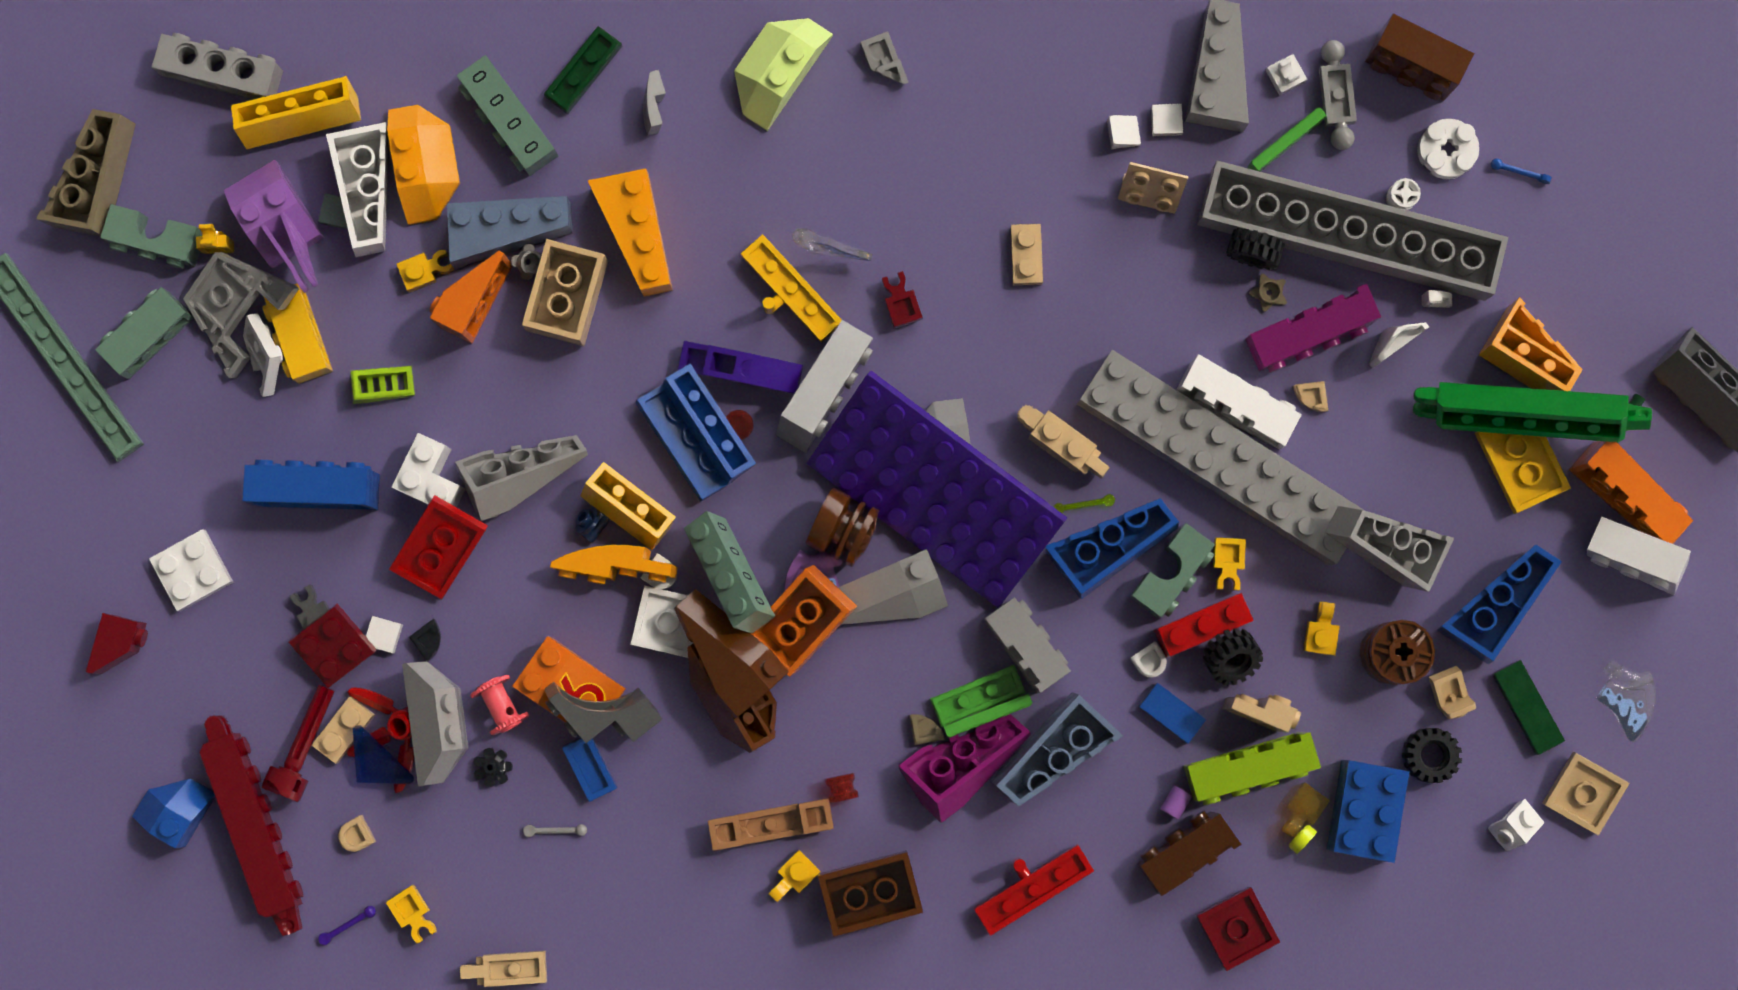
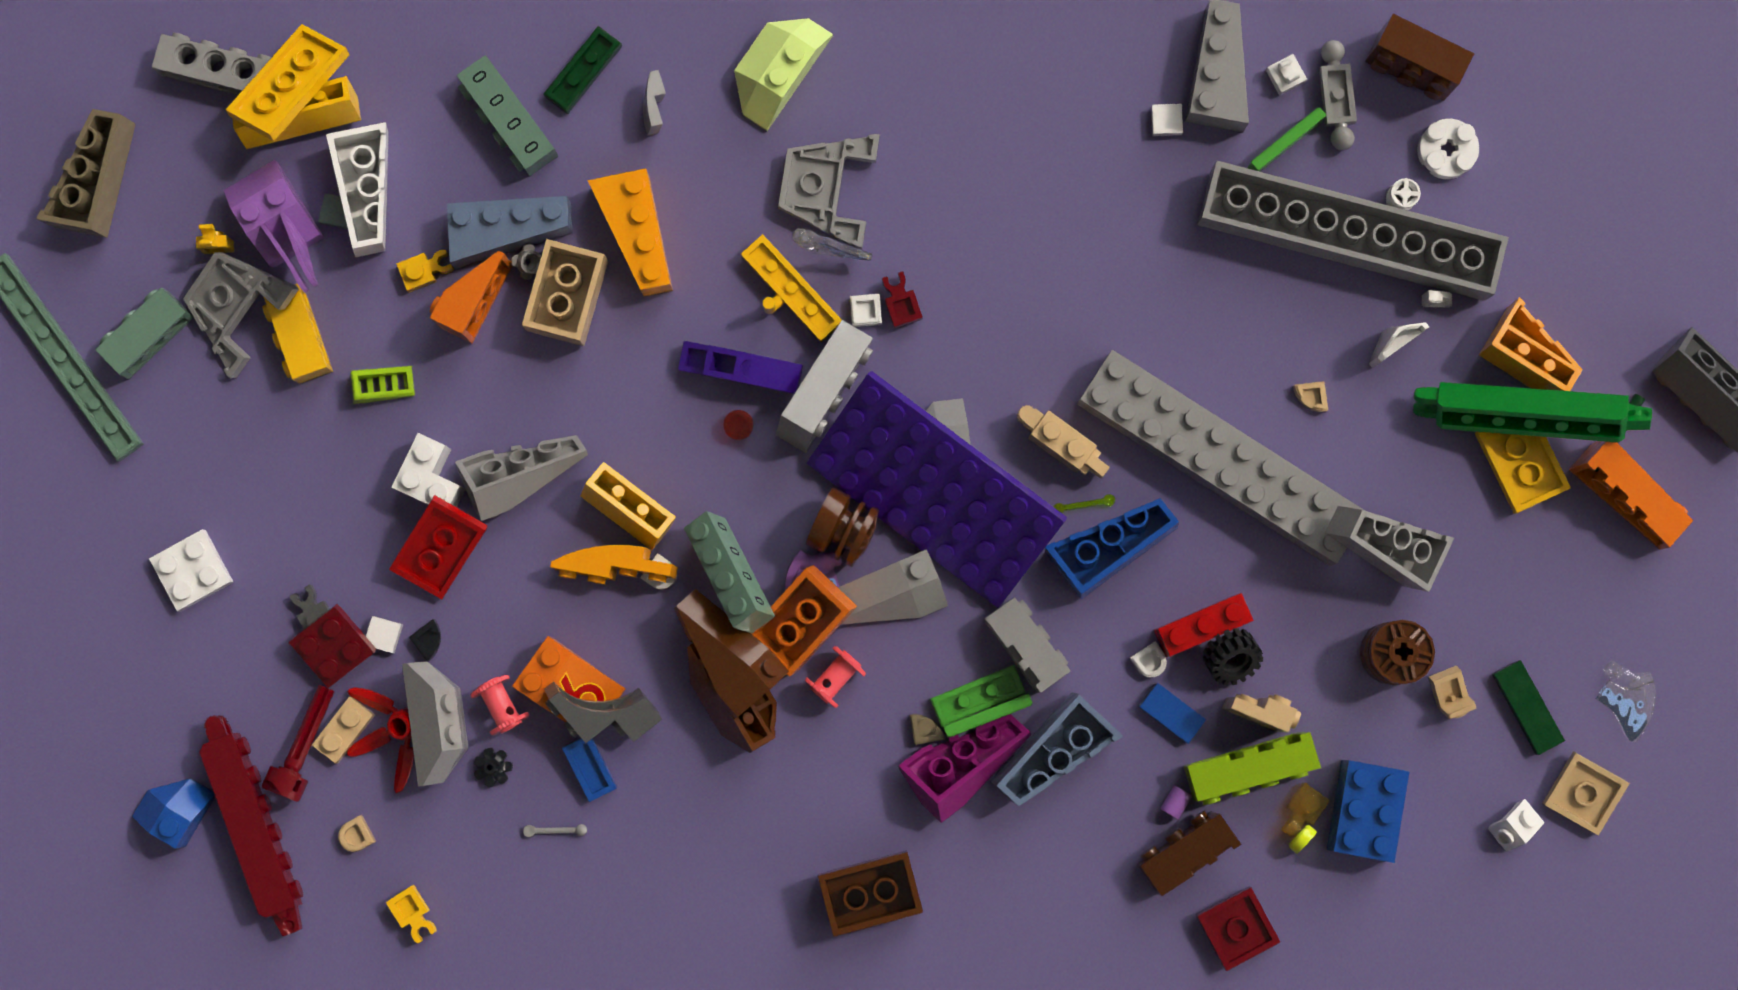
(115, 642): dark red slope -> none
(126, 230): sand green arch -> none
(263, 352): white wing -> none
(287, 82): none -> yellow plate
(311, 486): blue brick -> none
(325, 938): dark purple hinge -> none
(374, 762): clear blue tile -> none
(422, 162): light orange wedge -> none
(507, 969): tan hinge -> none
(591, 523): dark blue plate -> none
(658, 624): white plate -> none
(695, 433): blue slope -> none
(770, 824): medium nougat slope -> none
(796, 873): yellow plate -> none
(814, 181): none -> light grey wing
(838, 674): none -> coral hose
(841, 787): clear red wheel -> none
(865, 310): none -> white tile
(883, 57): light grey slope -> none
(1026, 254): tan plate -> none
(1033, 888): red plate -> none
(1123, 131): white slope -> none
(1152, 187): tan hinge -> none
(1190, 552): sand green arch -> none
(1229, 558): yellow plate -> none
(1239, 402): white wedge -> none
(1255, 249): black tyre -> none
(1274, 286): dark tan plate -> none
(1313, 329): magenta wedge -> none
(1322, 635): yellow plate -> none
(1449, 749): black tyre -> none
(1497, 164): blue hinge -> none
(1497, 610): blue wedge -> none
(1638, 555): white wedge -> none

